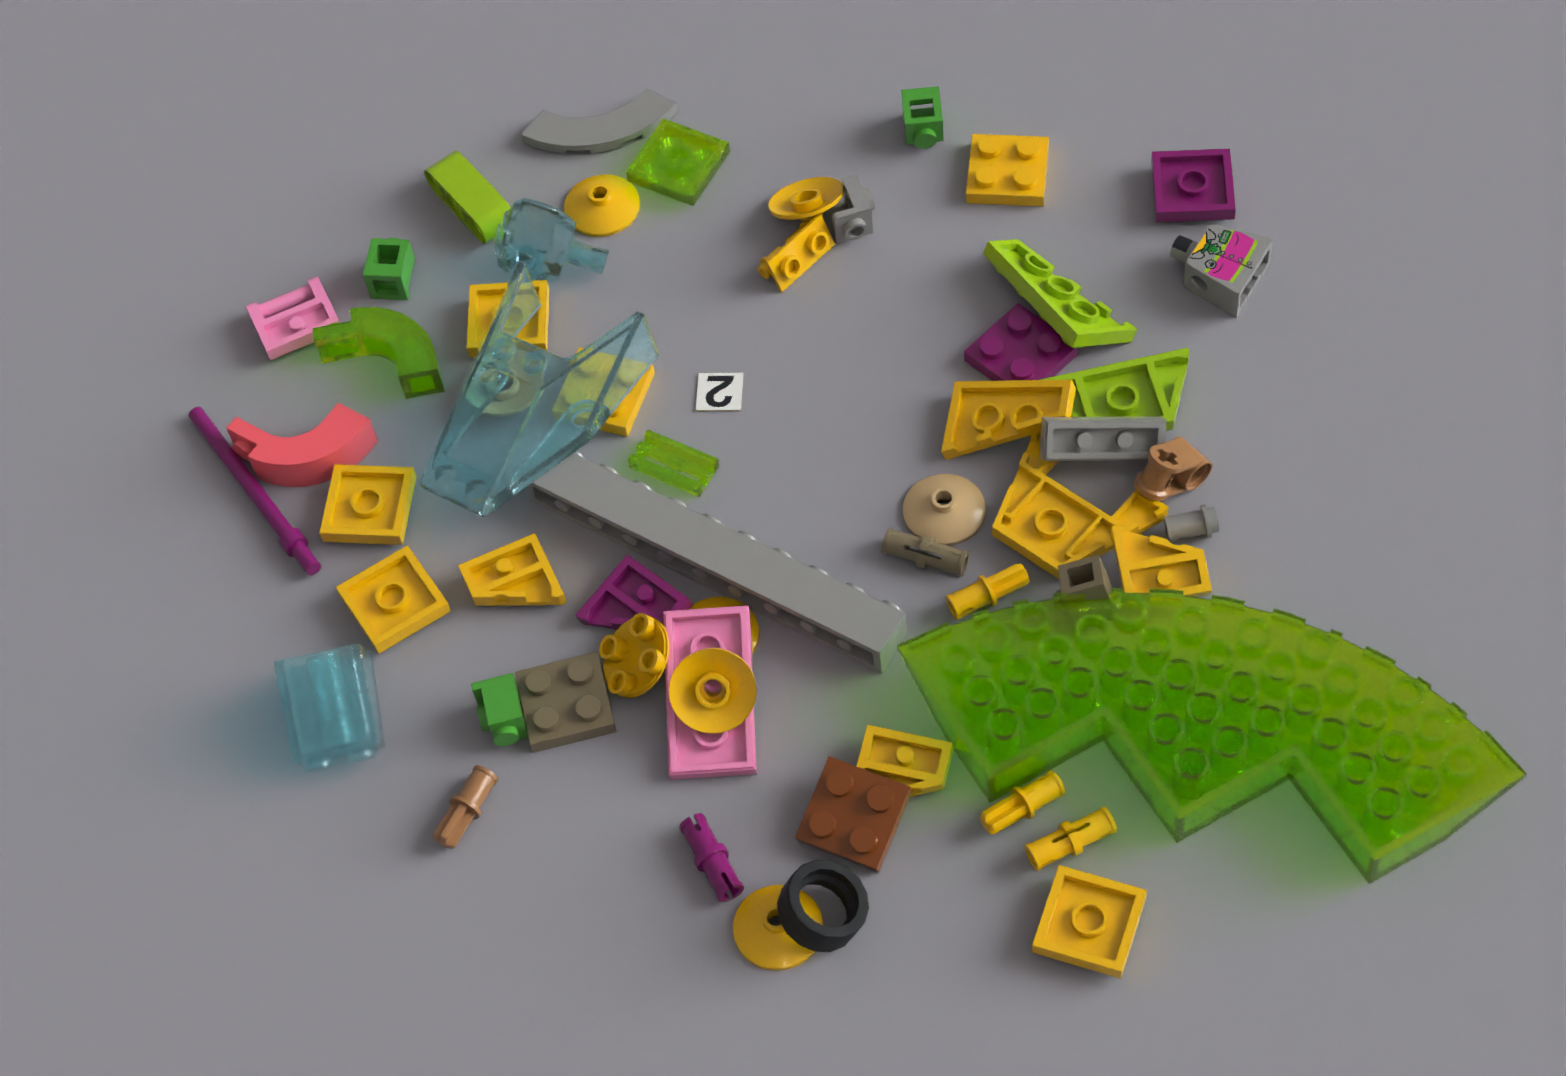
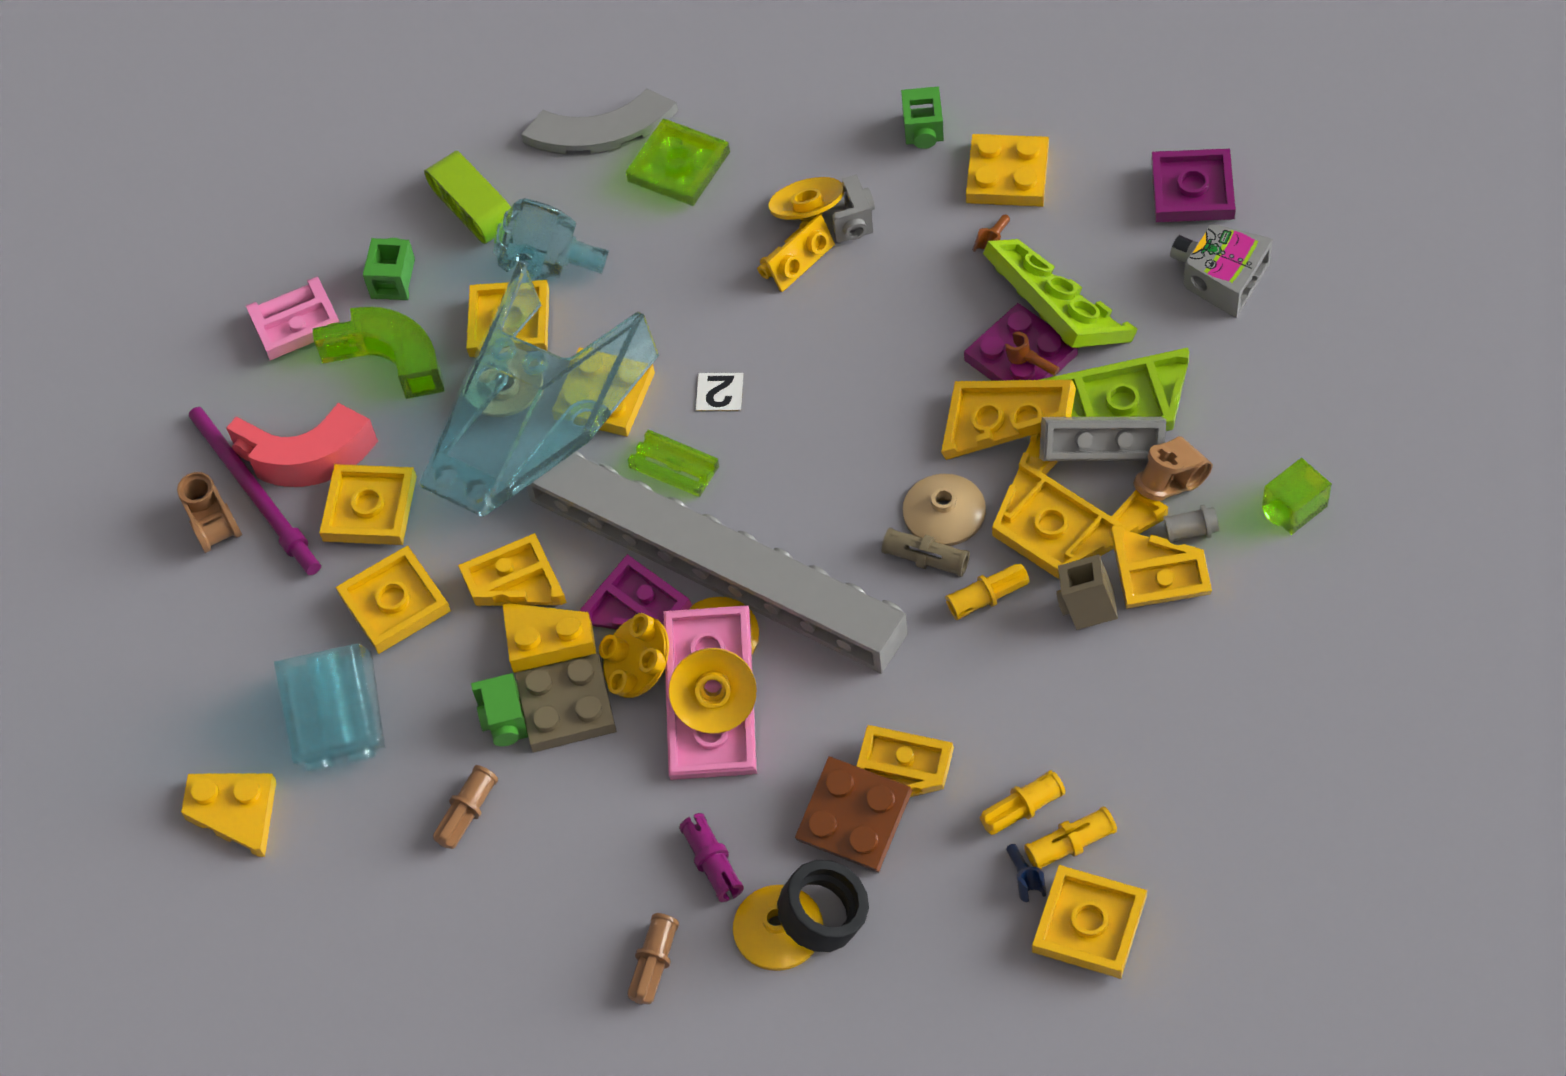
(209, 515): none -> medium nougat piece
(232, 806): none -> yellow wing
(546, 635): none -> yellow wing
(602, 205): yellow dish -> none
(652, 958): none -> medium nougat axle
(992, 234): none -> dark orange hand
(1023, 354): none -> dark orange hand
(1027, 877): none -> dark blue hand
(1211, 713): clear neon green brick -> none
(1296, 496): none -> clear neon green brick

